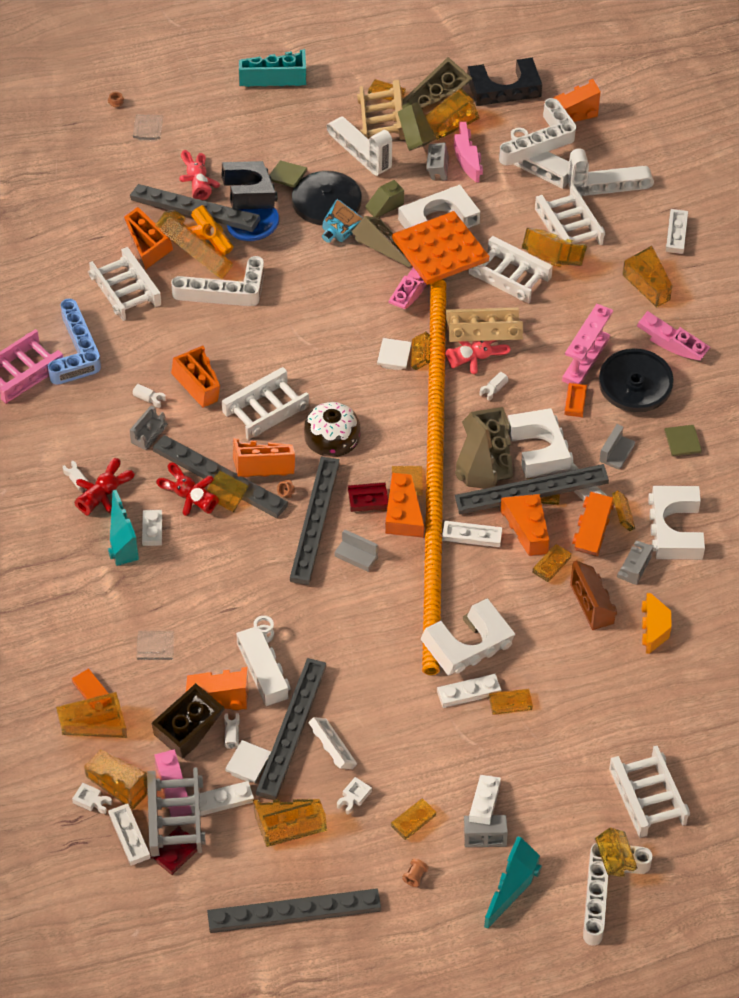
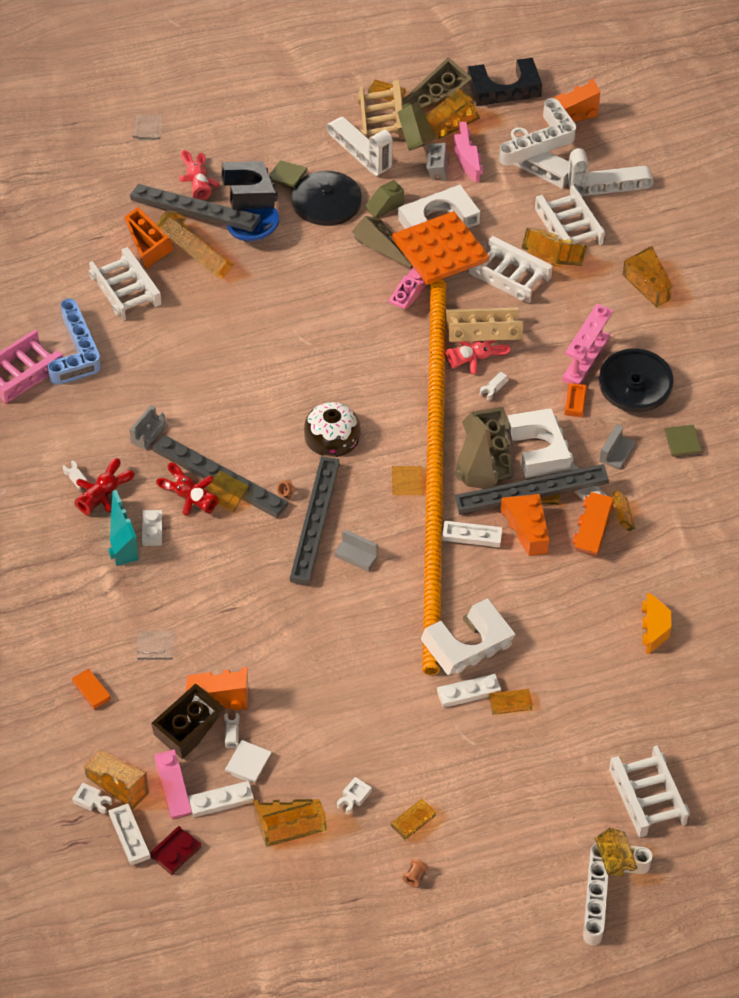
(93, 717): clear yellow wedge -> none
(115, 99): nougat plate -> none
(148, 395): white bar -> none
(156, 803): light grey fence -> none
(197, 376): orange wedge -> none
(205, 223): light orange piece -> none
(223, 291): white beam -> none
(259, 389): white fence -> none
(262, 663): white hinge -> none
(263, 460): orange wedge -> none
(273, 70): teal wedge -> none
(291, 729): dark grey plate -> none
(294, 910): dark grey plate -> none
(332, 743): white plate -> none
(339, 222): torso -> none
(368, 497): dark red plate -> none
(394, 354): white piece -> none
(403, 508): orange wedge -> none
(420, 351): clear yellow plate -> none
(485, 799): white plate -> none
(486, 835): light grey hinge -> none
(521, 869): teal wedge -> none
(552, 563): clear yellow plate -> none
(592, 596): dark orange slope -> none
(636, 562): light grey hinge -> none
(668, 542): white arch -> none
(673, 340): bright pink slope -> none
(676, 231): white plate -> none

